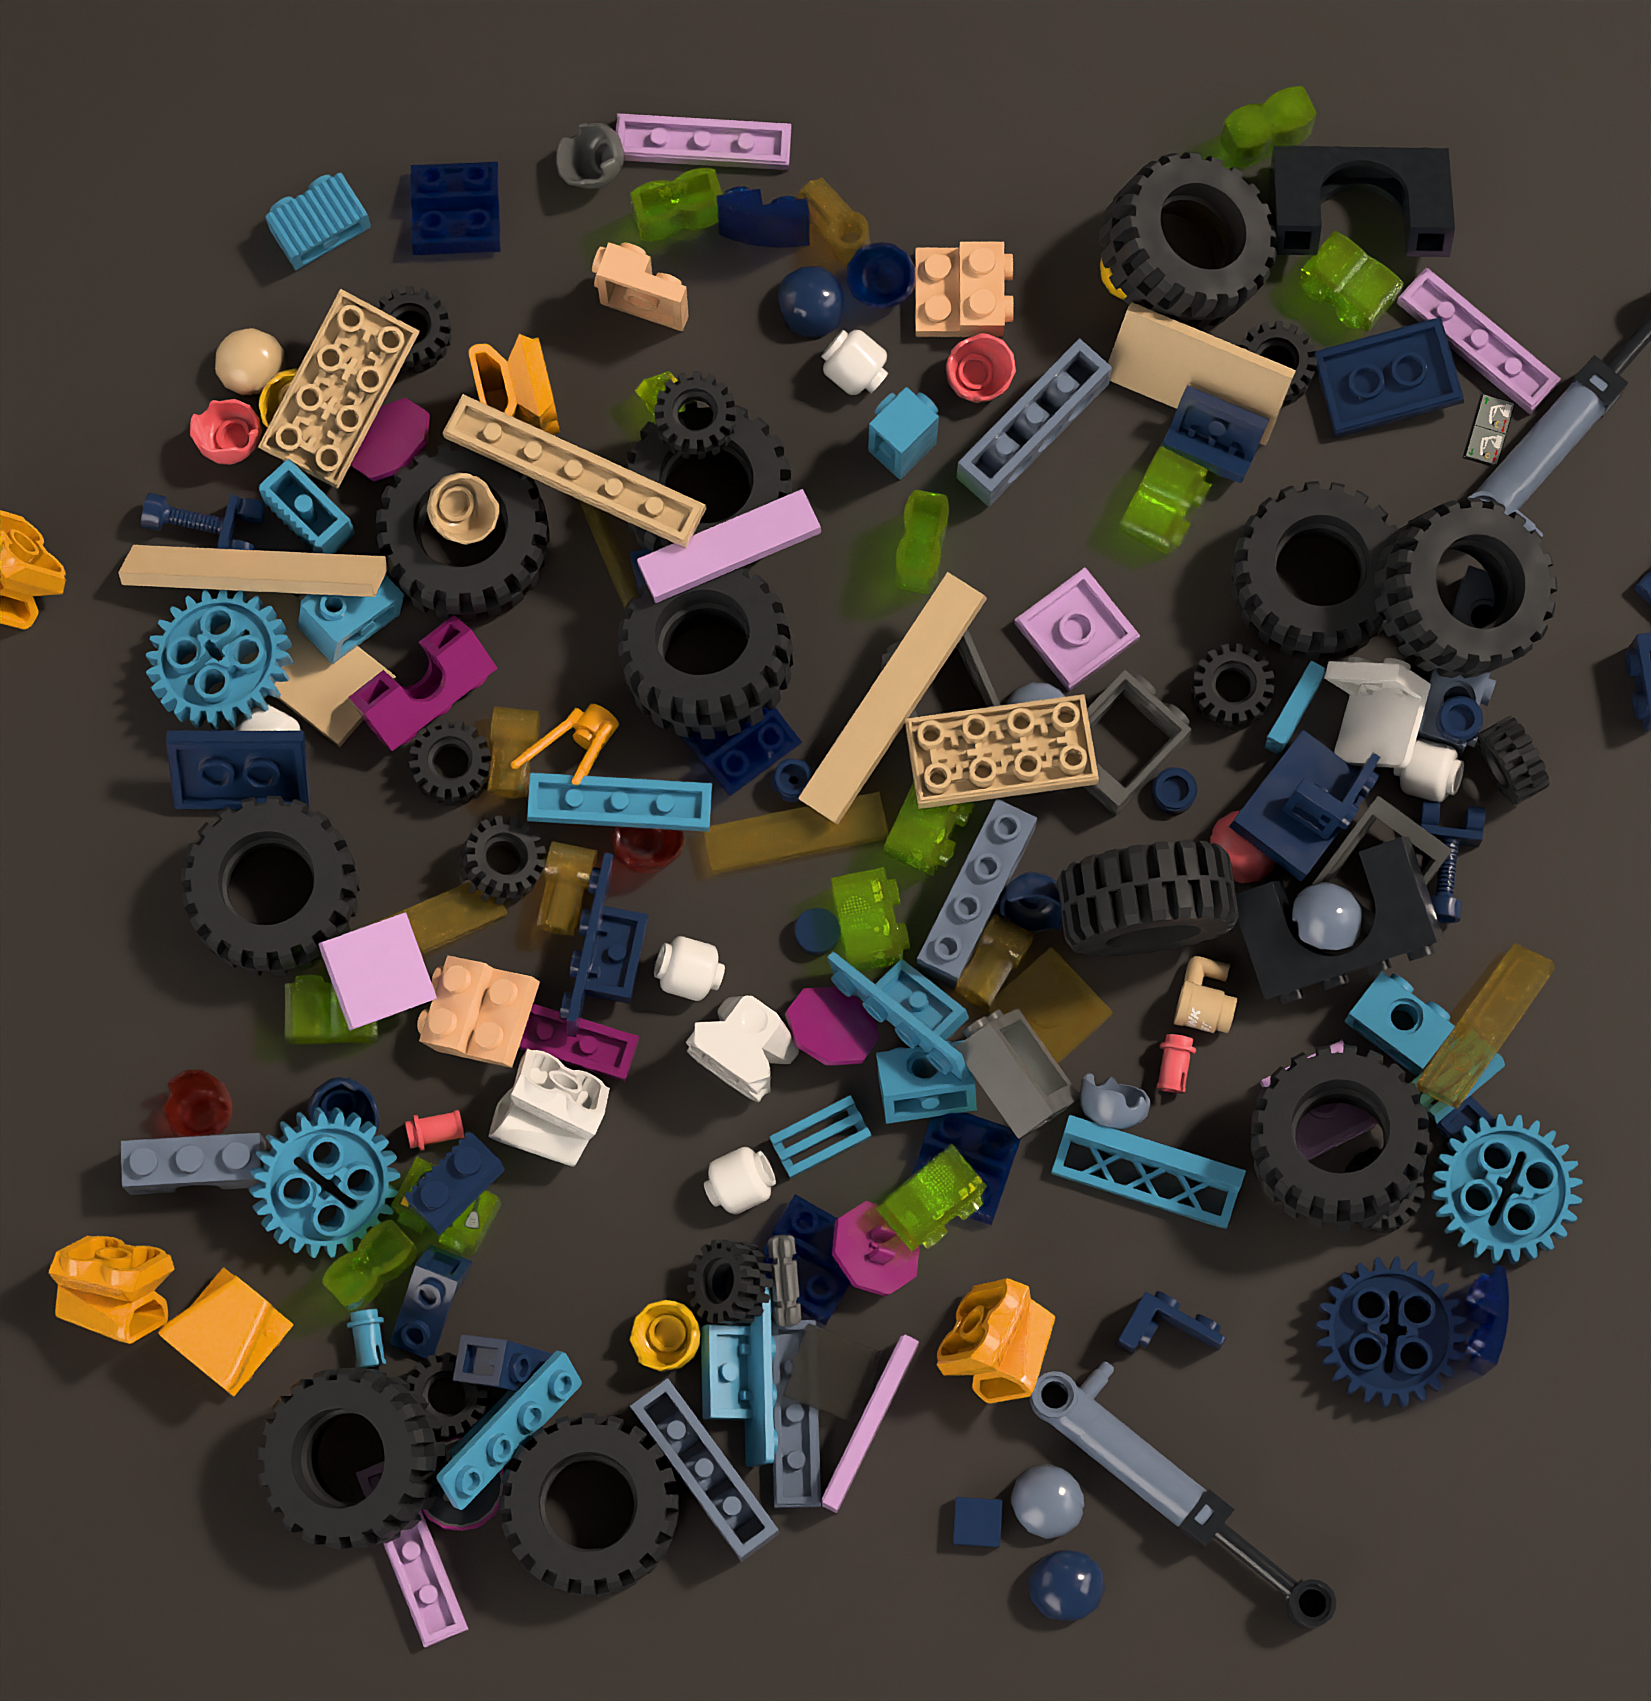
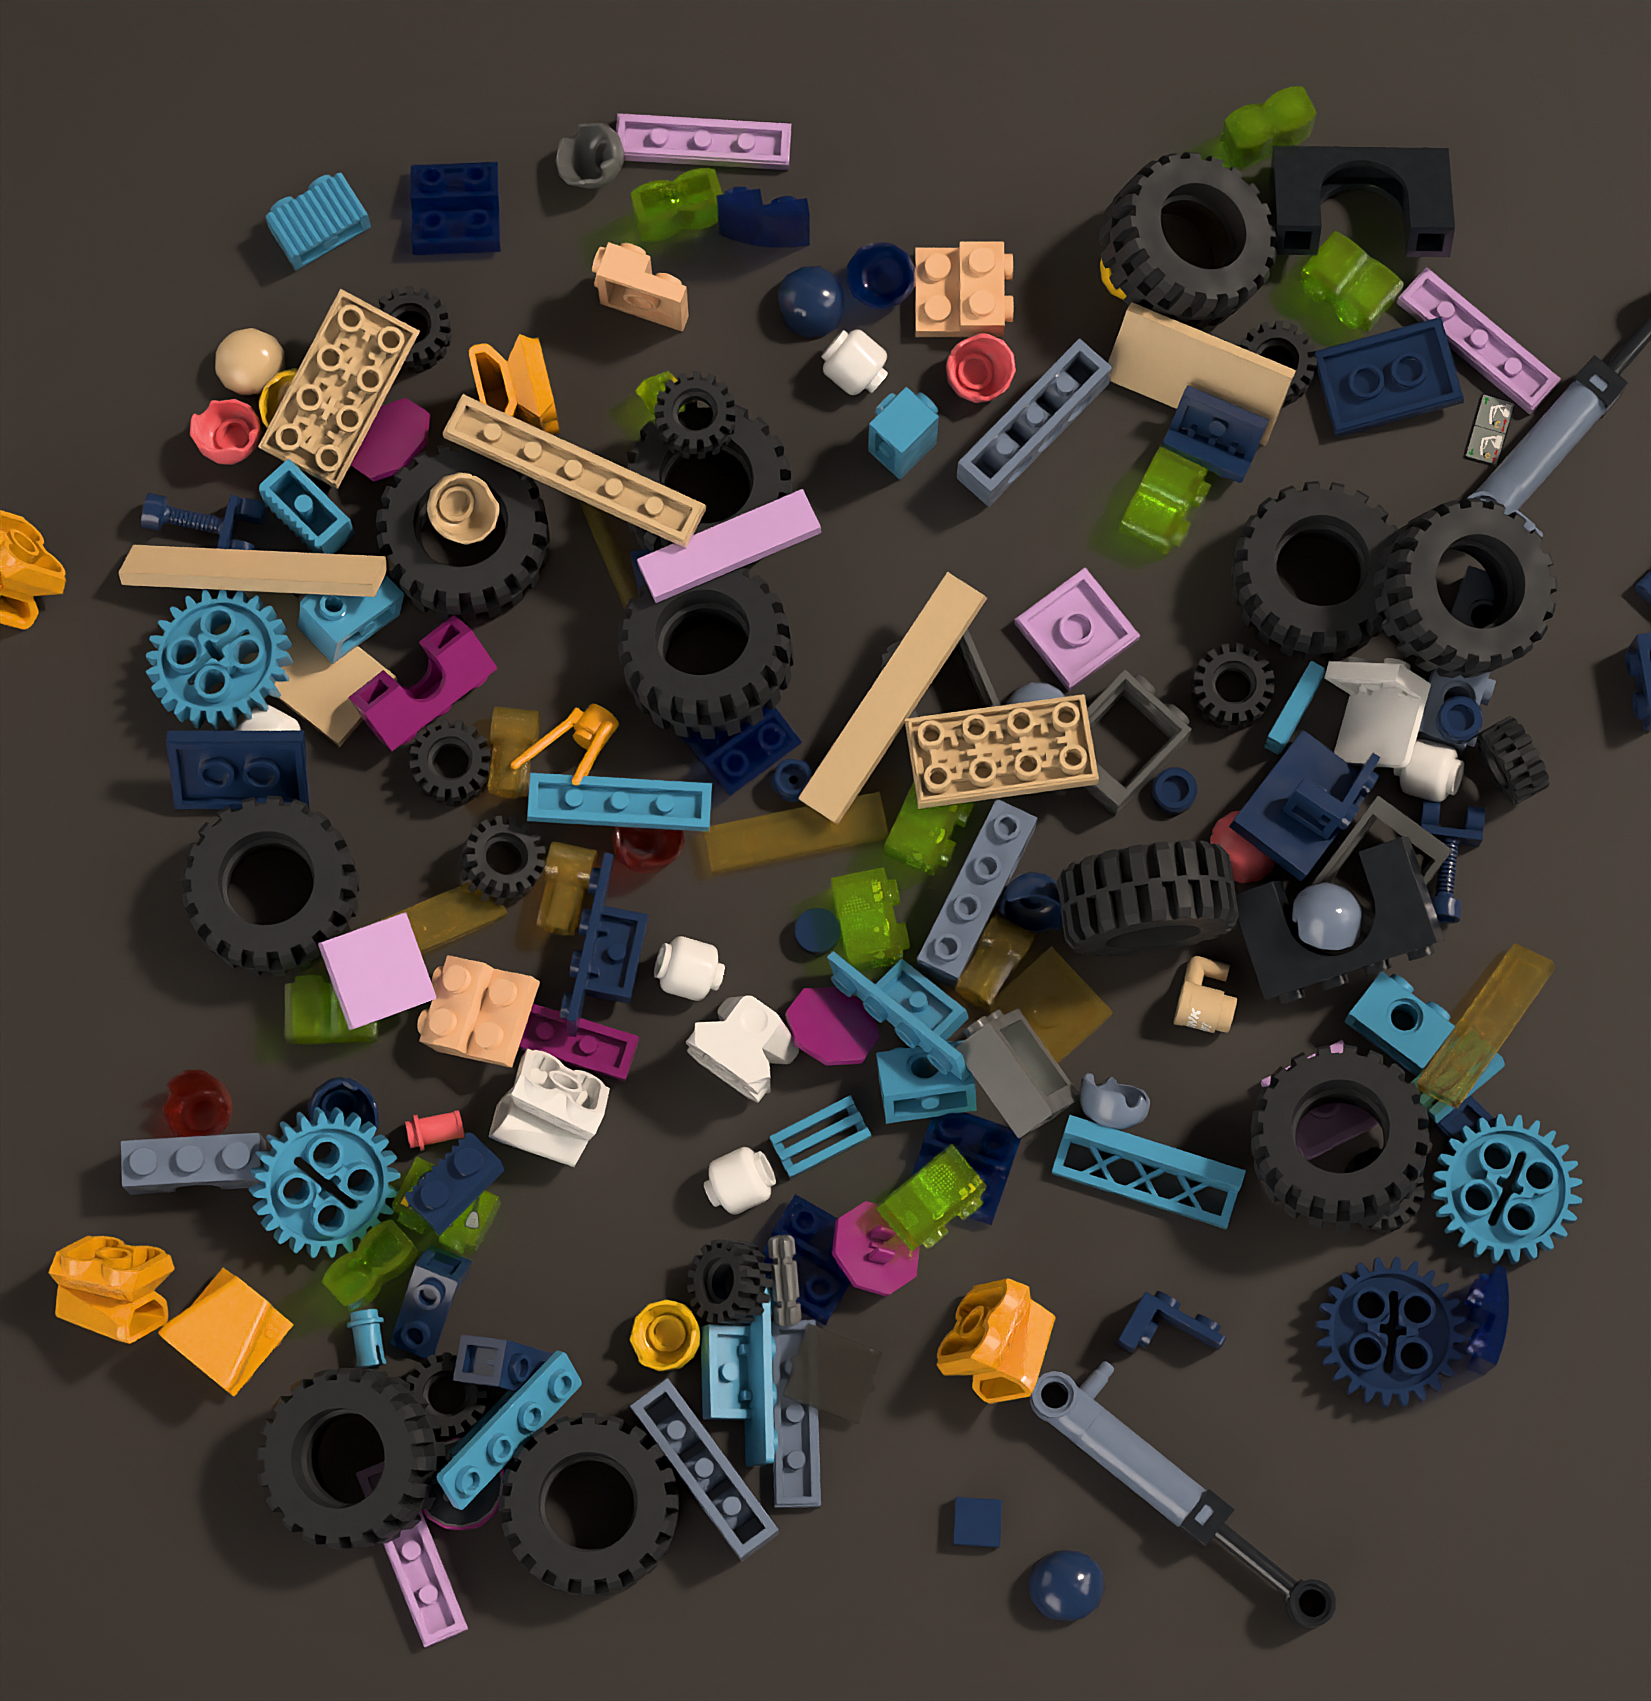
(834, 218): clear yellow piece -> none
(869, 1423): lavender tile -> none
(920, 547): clear neon green brick -> none
(1047, 1501): sand blue hair -> none
(1175, 1063): coral pin -> none

